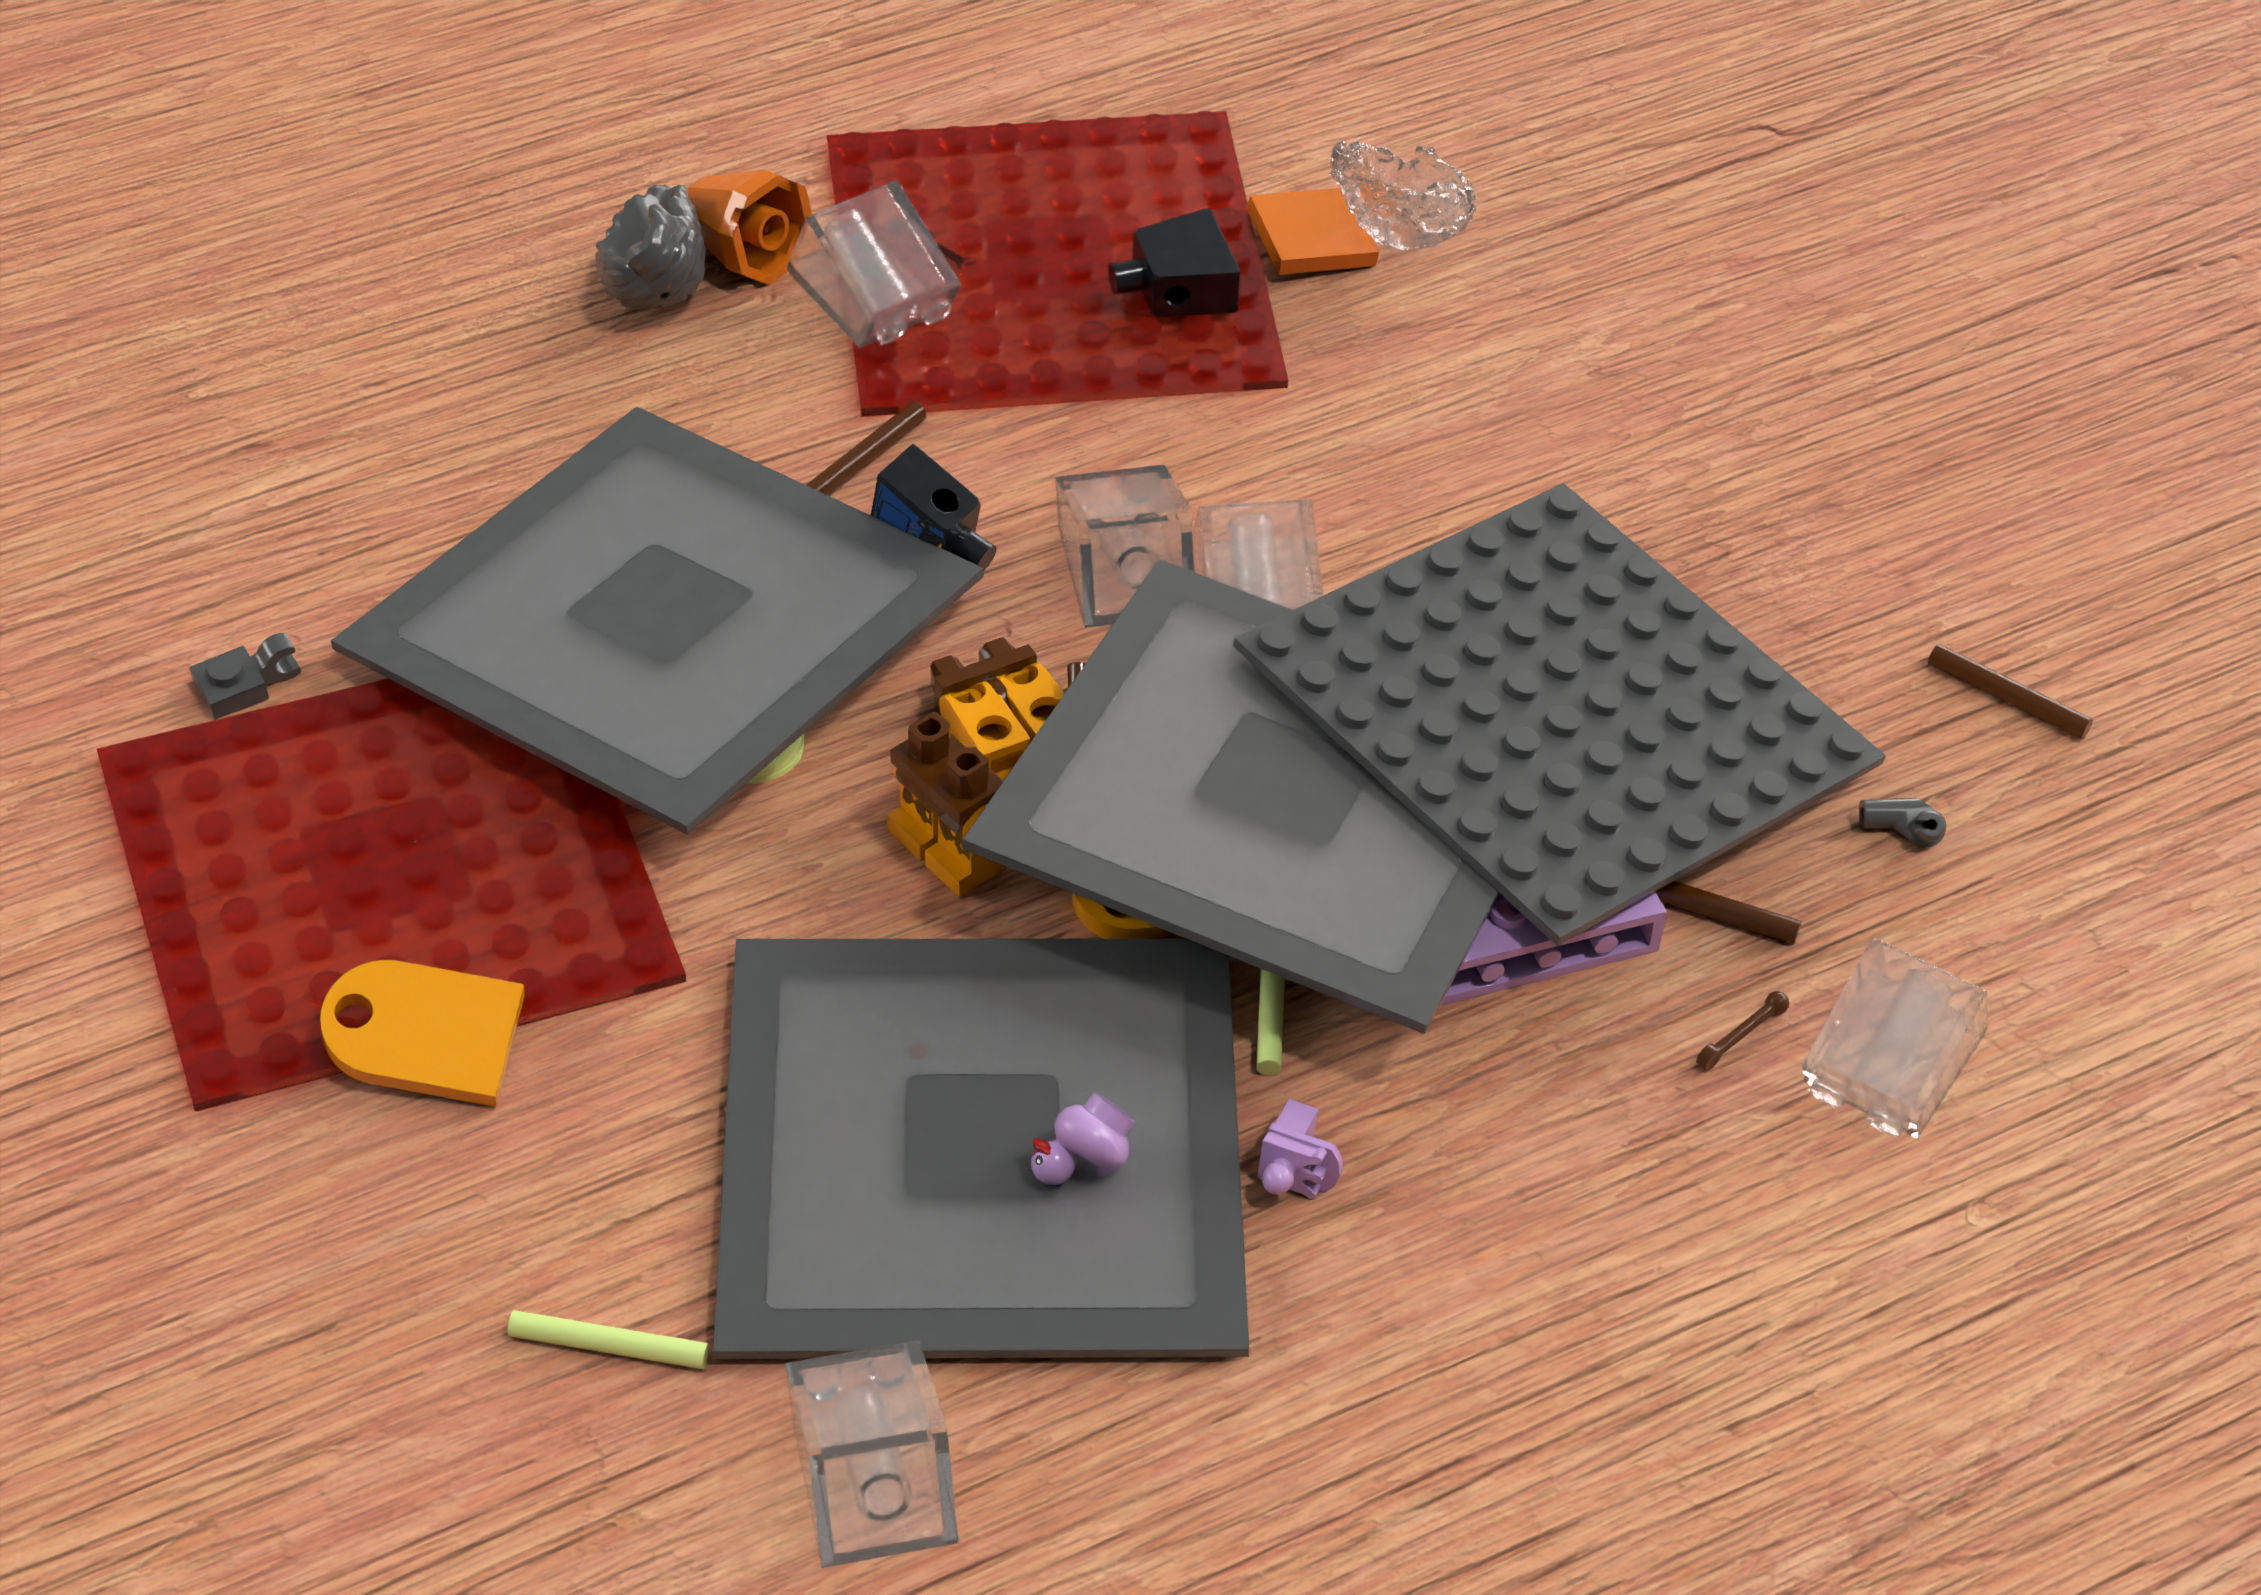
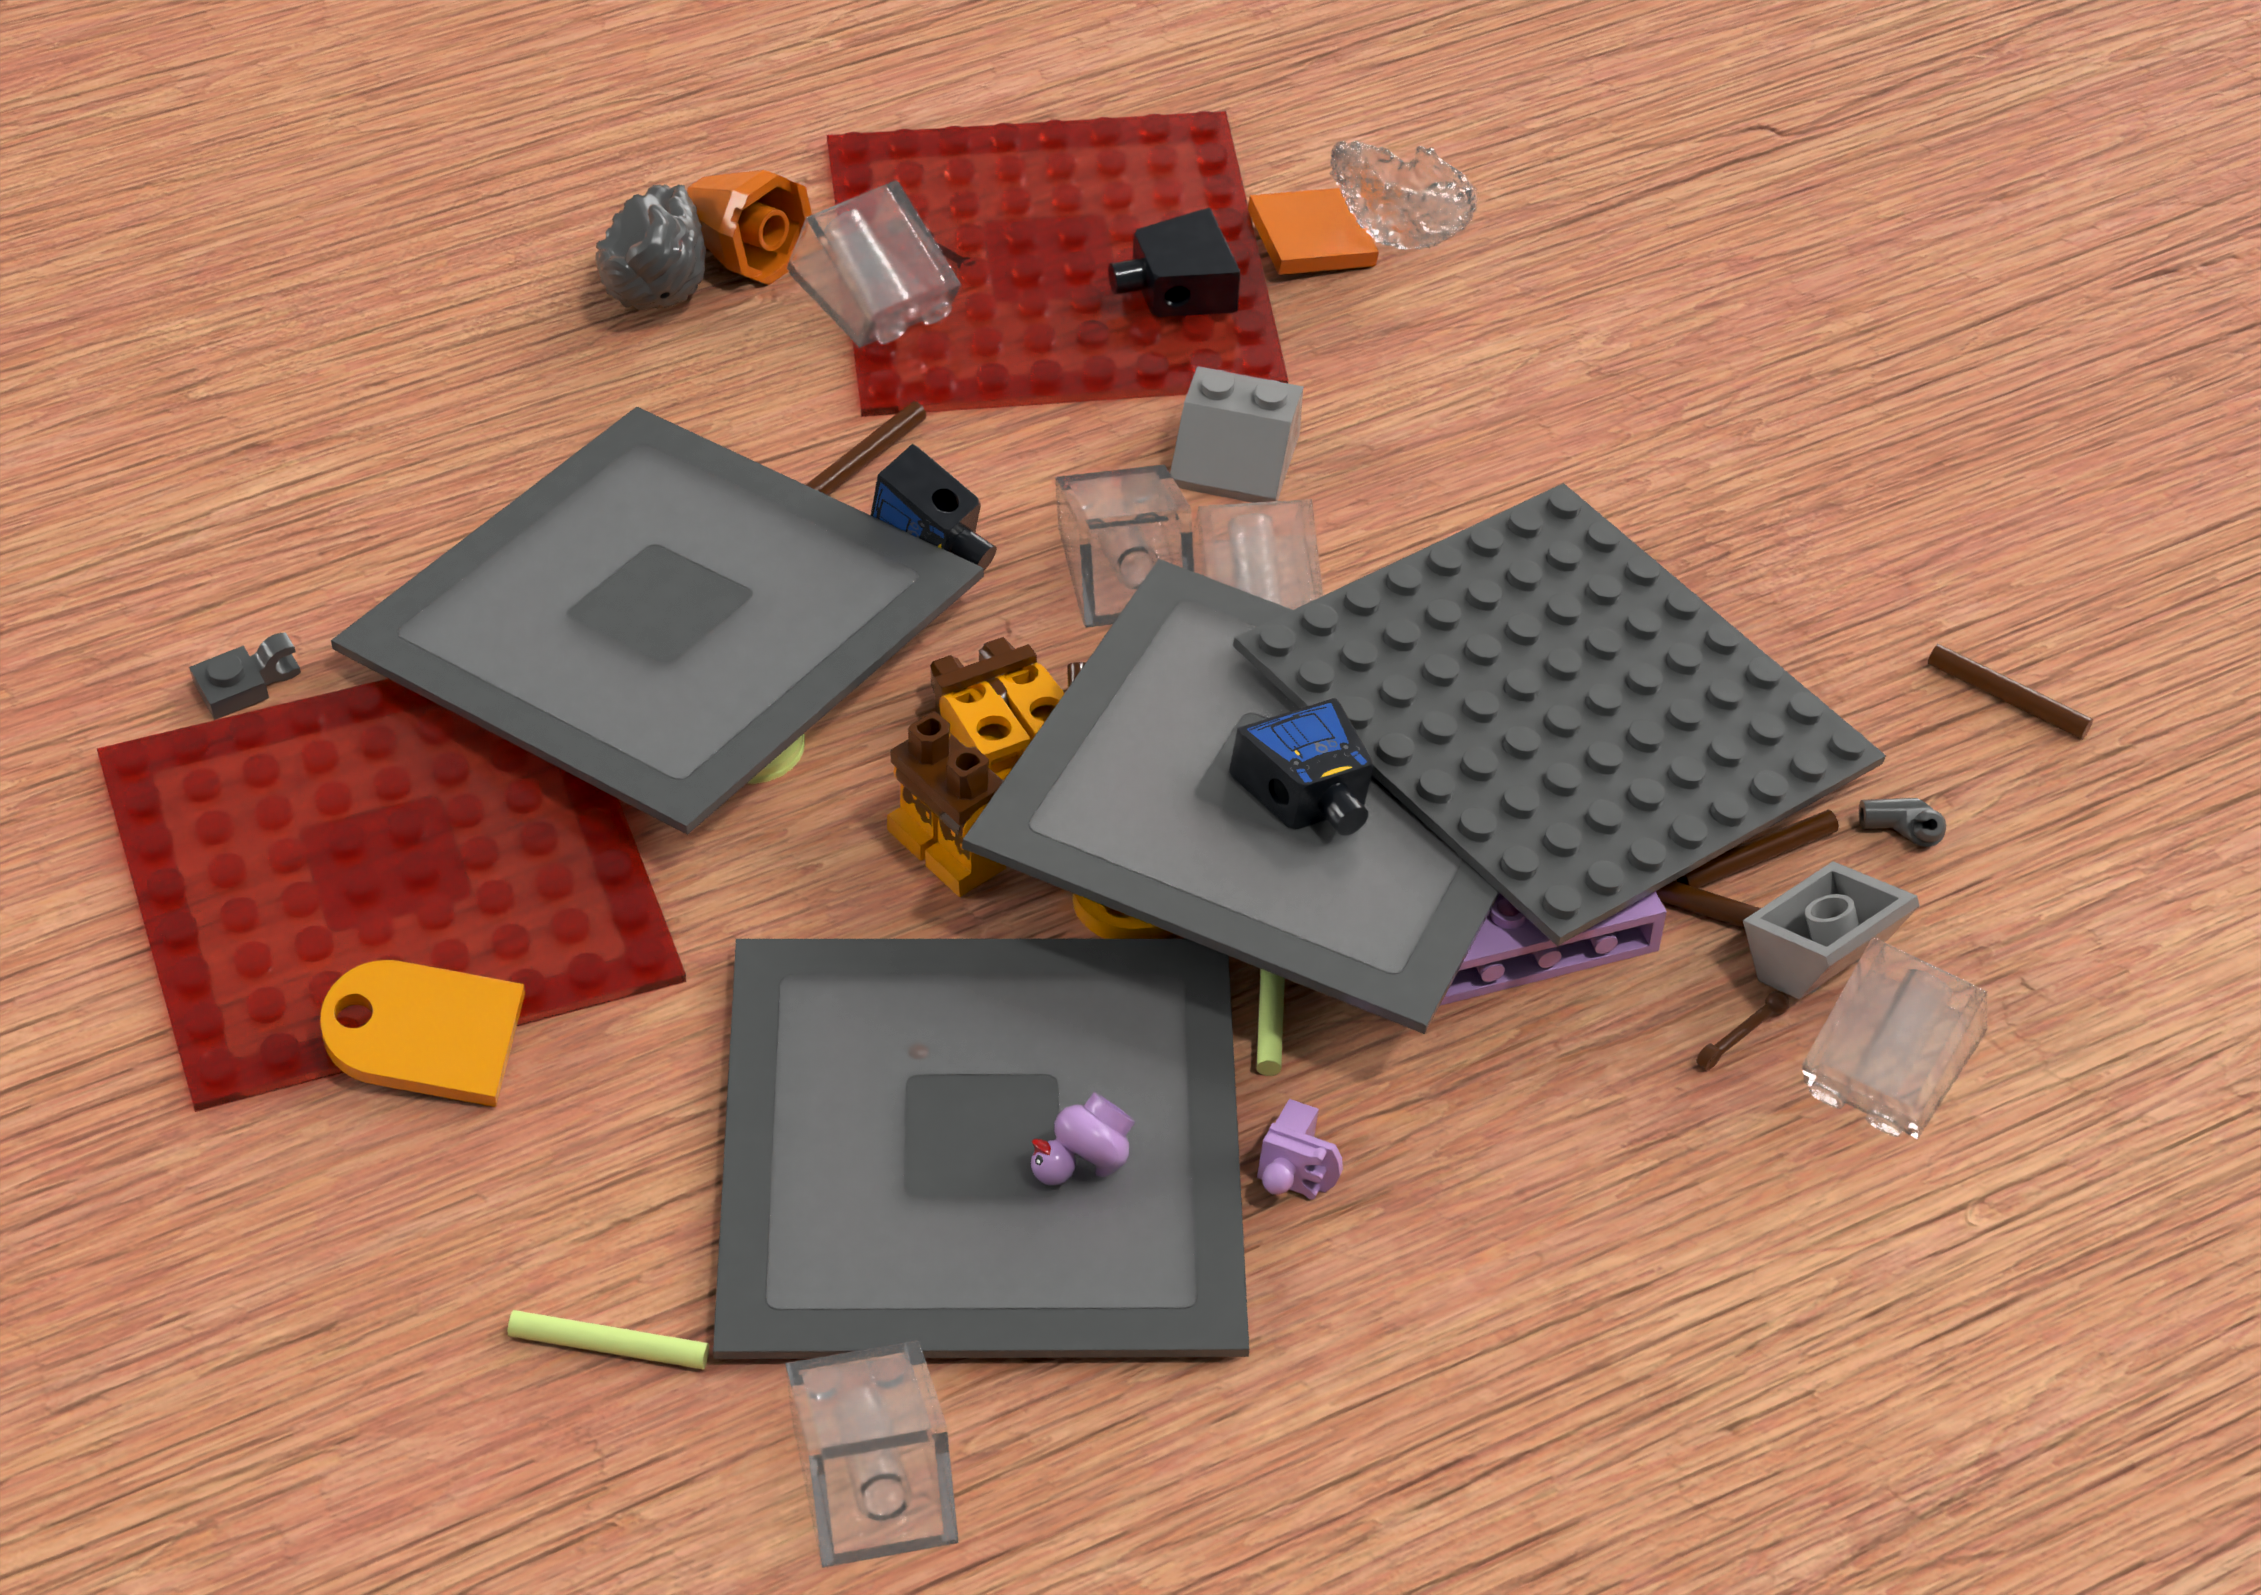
(1236, 435): none -> light grey slope
(1306, 767): none -> torso
(1763, 849): none -> reddish brown bar
(1823, 927): none -> light grey slope

